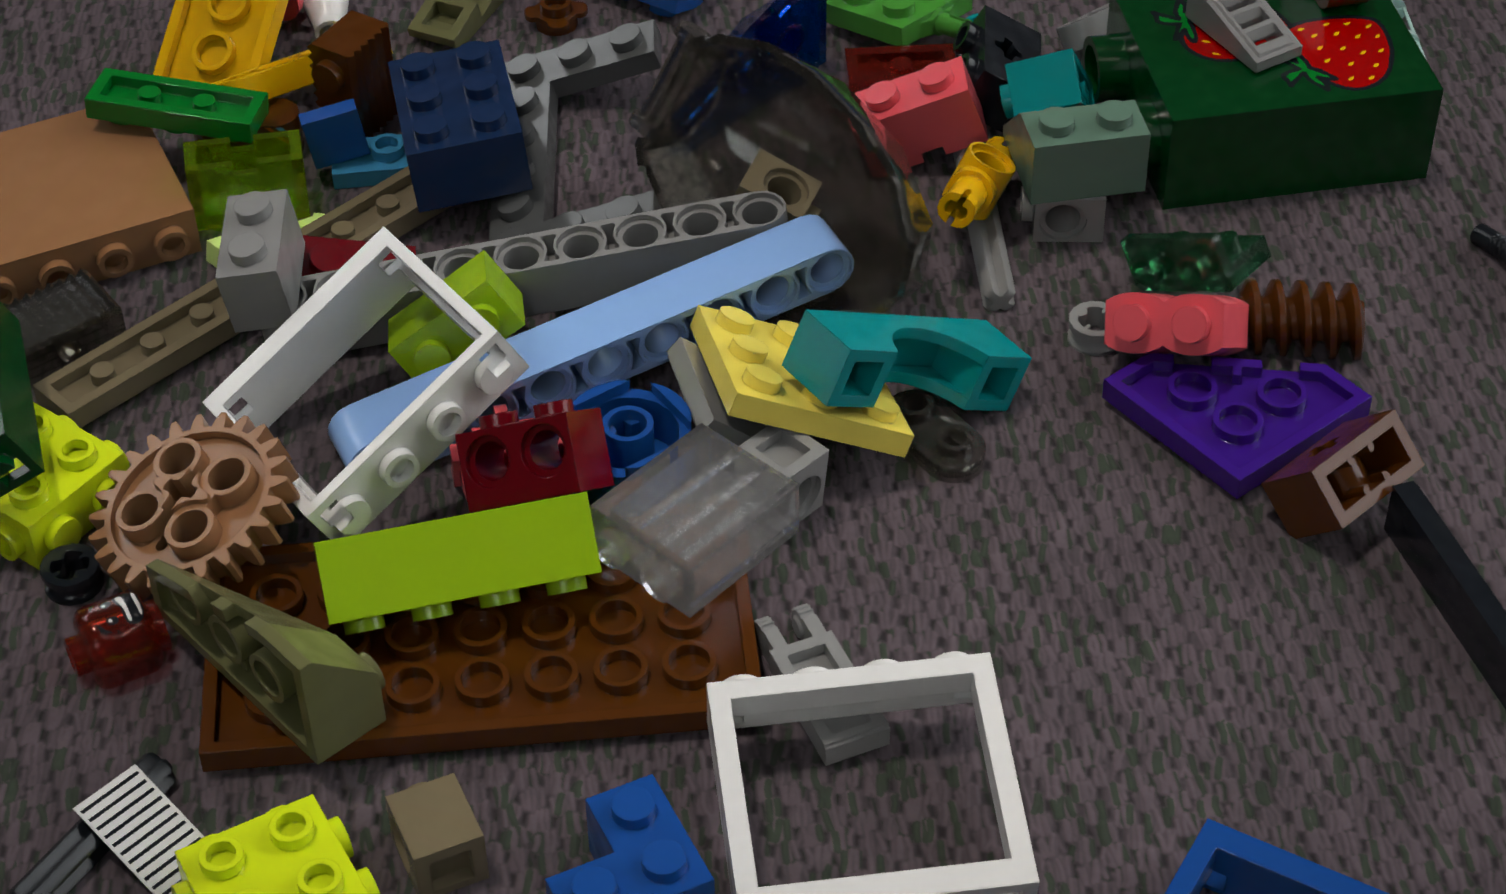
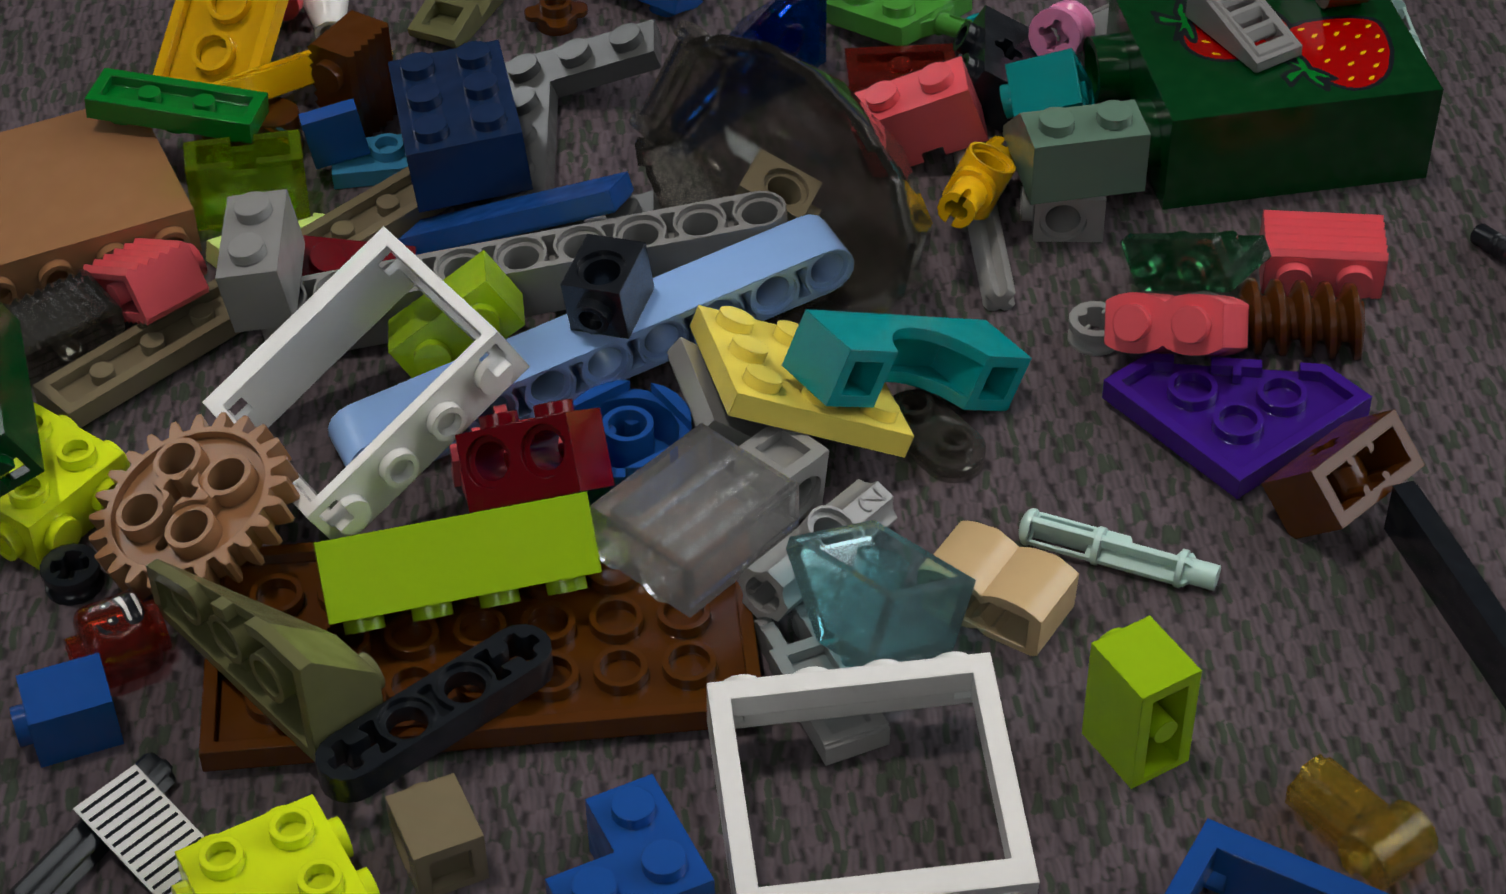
(66, 711): none -> blue brick
(151, 277): none -> coral brick
(429, 704): none -> black beam
(520, 214): none -> blue tile
(607, 286): none -> black brick
(770, 583): none -> light grey piece
(878, 594): none -> clear light blue slope
(1017, 591): none -> tan brick
(1072, 24): none -> bright pink wheel
(1116, 551): none -> light aqua piece
(1140, 701): none -> lime brick
(1326, 249): none -> coral brick
(1371, 835): none -> clear yellow piece

